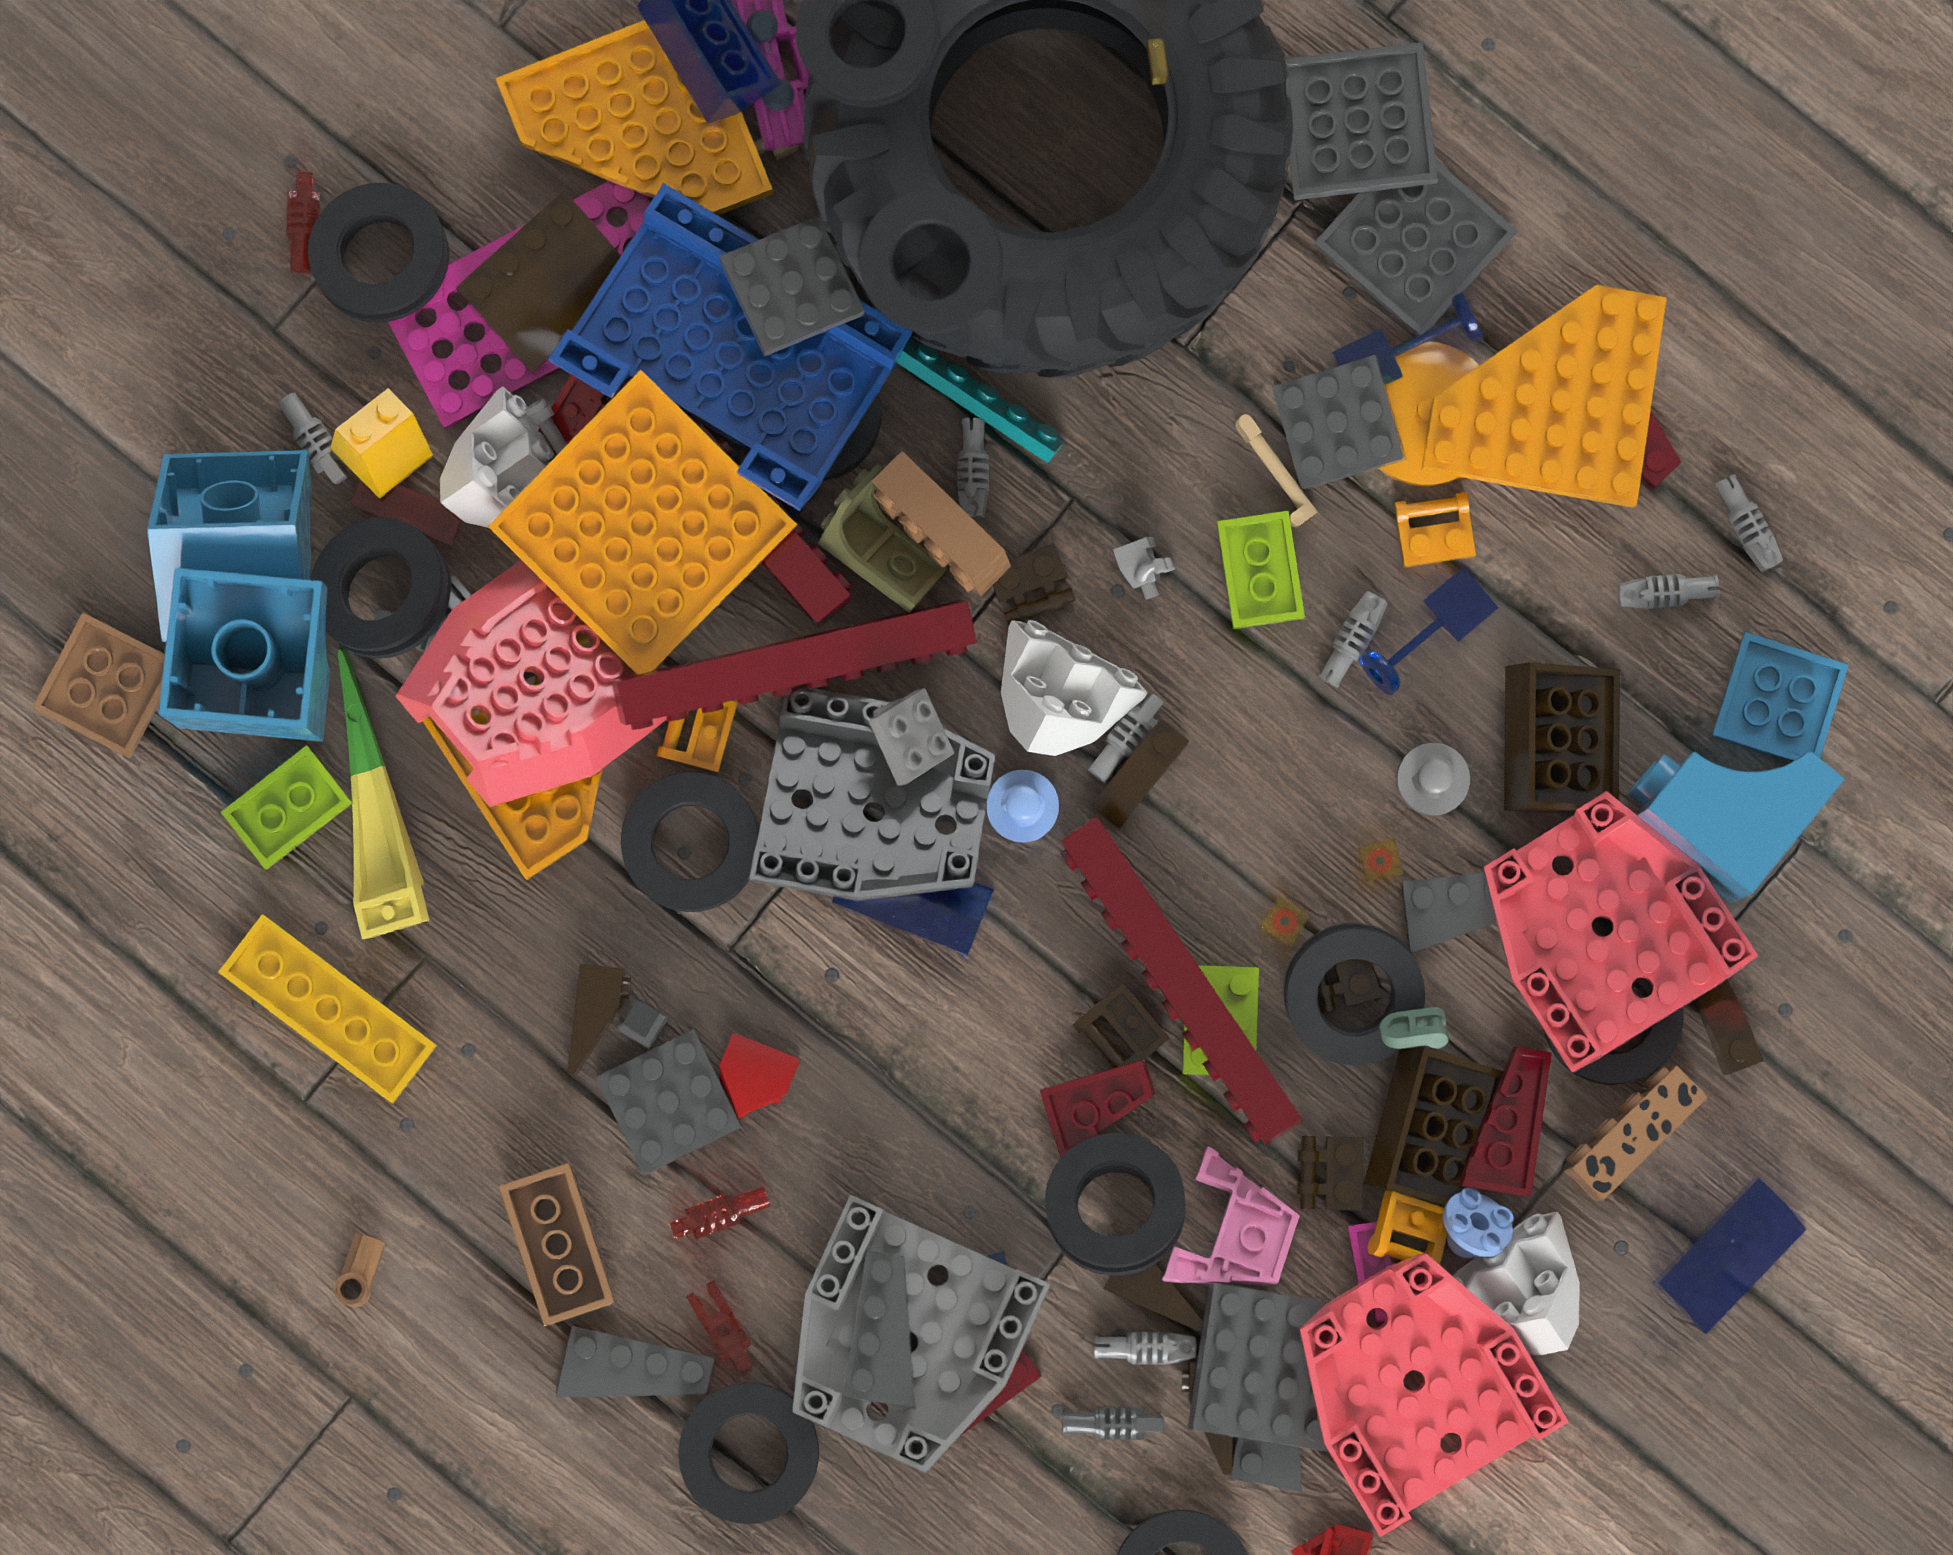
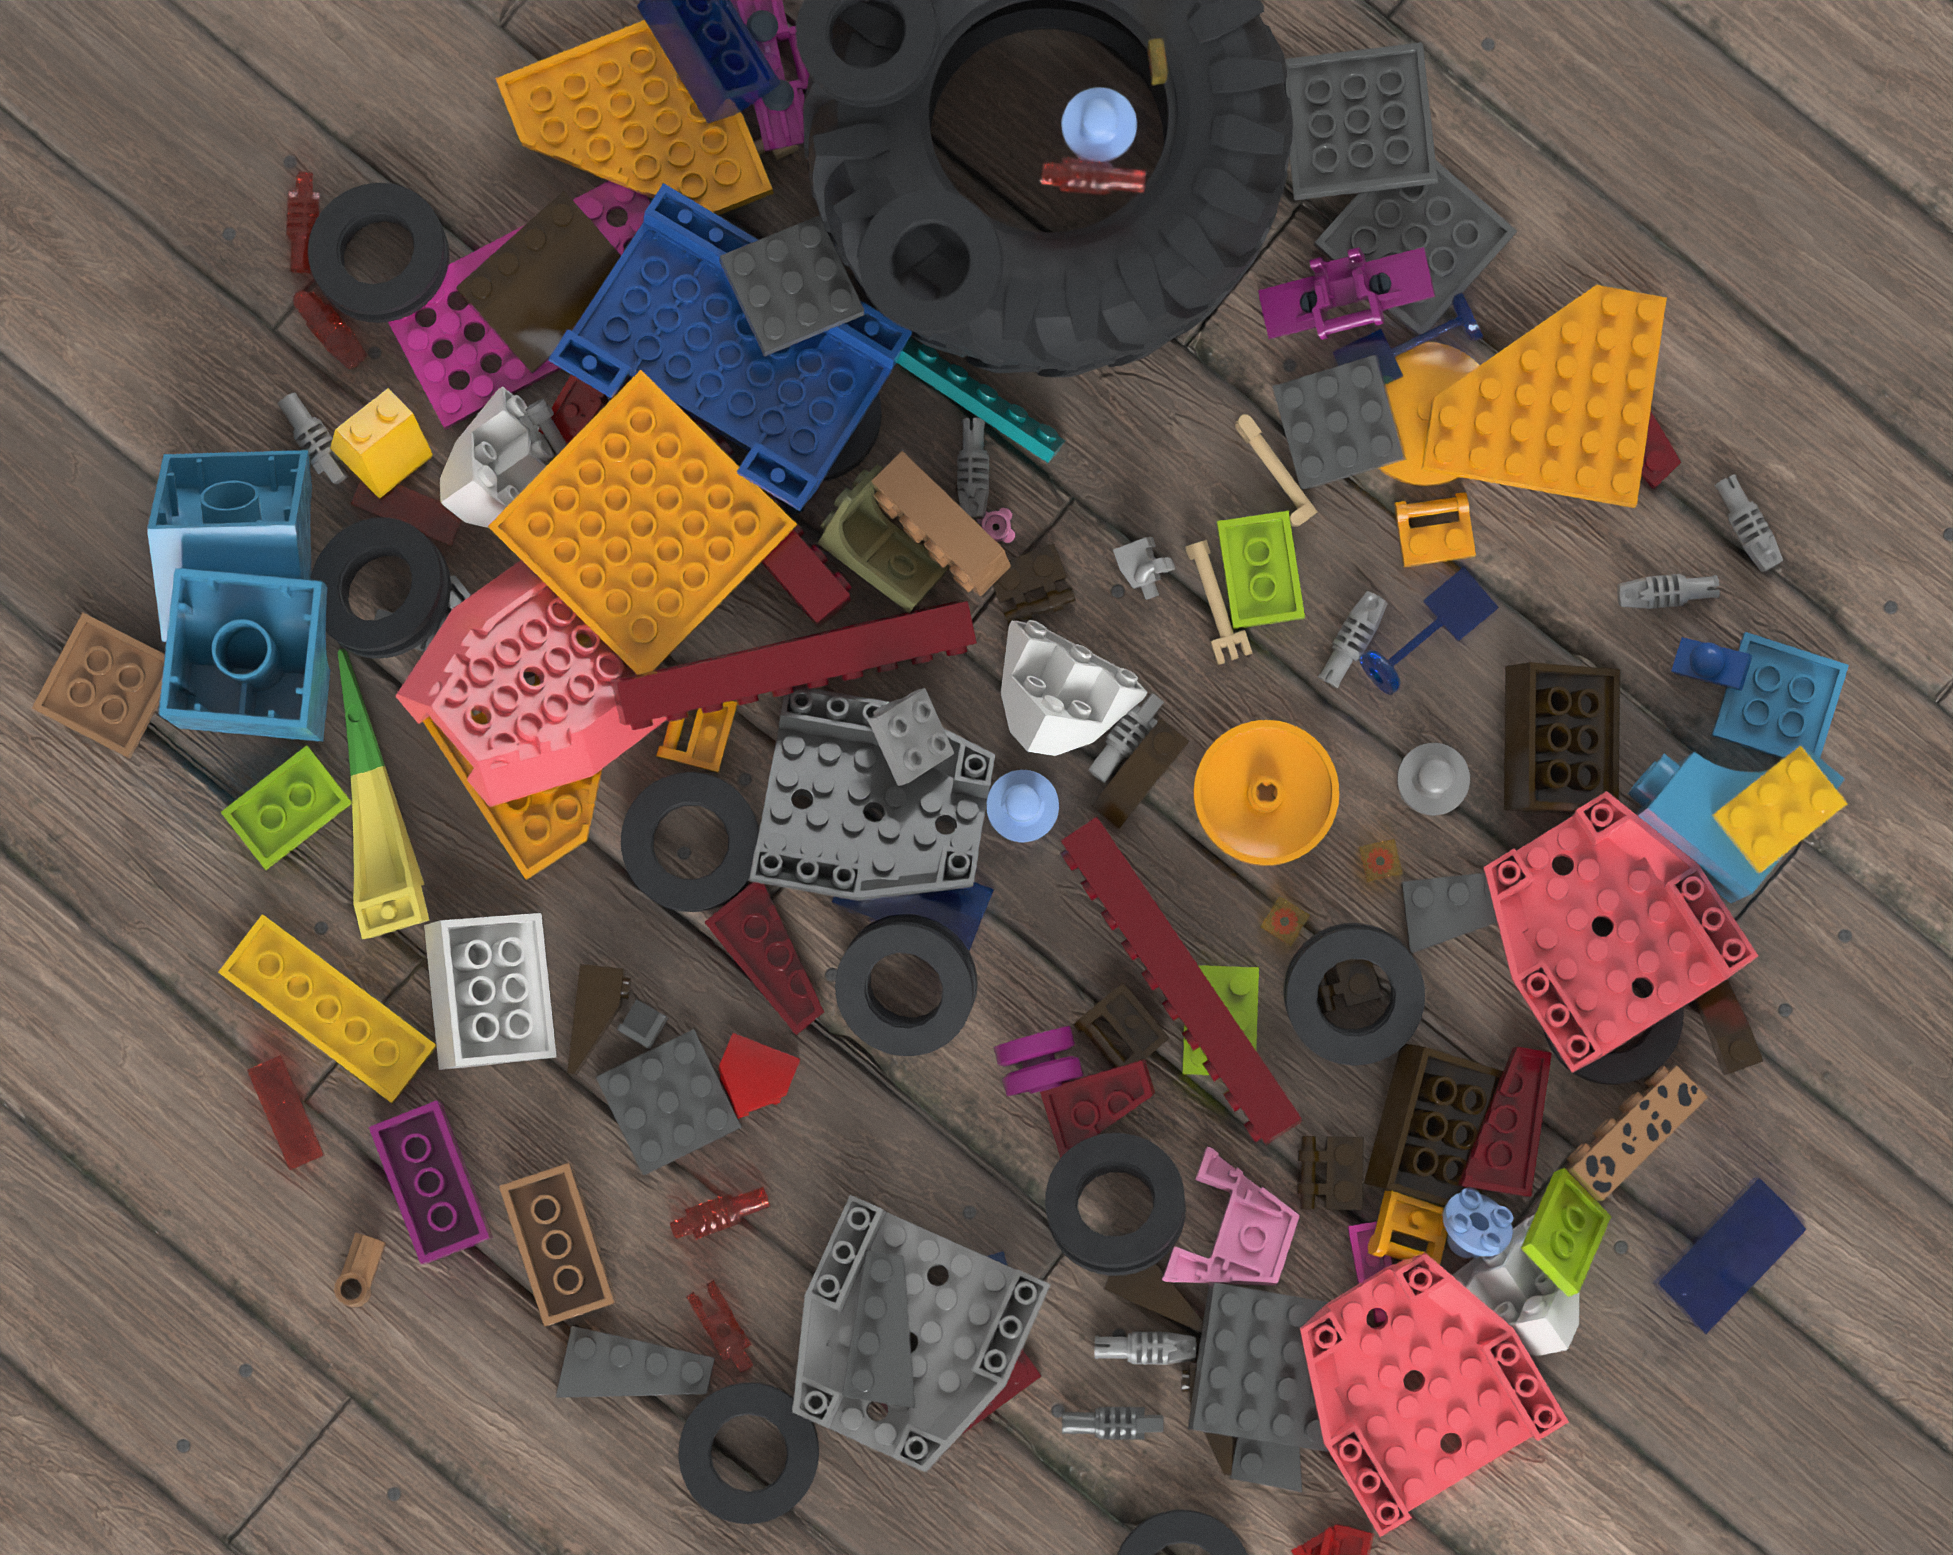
(285, 1112): none -> clear red plate
(329, 329): none -> clear red hinge
(430, 1182): none -> magenta brick
(490, 990): none -> white slope
(762, 948): none -> dark red wing
(884, 1028): none -> black tyre
(1001, 518): none -> bright pink plate
(1037, 1056): none -> magenta wheel
(1092, 177): none -> clear red hinge
(1099, 125): none -> light blue plate
(1199, 552): none -> tan hinge
(1266, 792): none -> light orange dish
(1345, 281): none -> magenta piece
(1402, 1029): sand green plate -> none
(1566, 1232): none -> lime plate
(1711, 663): none -> blue tile
(1779, 809): none -> yellow plate

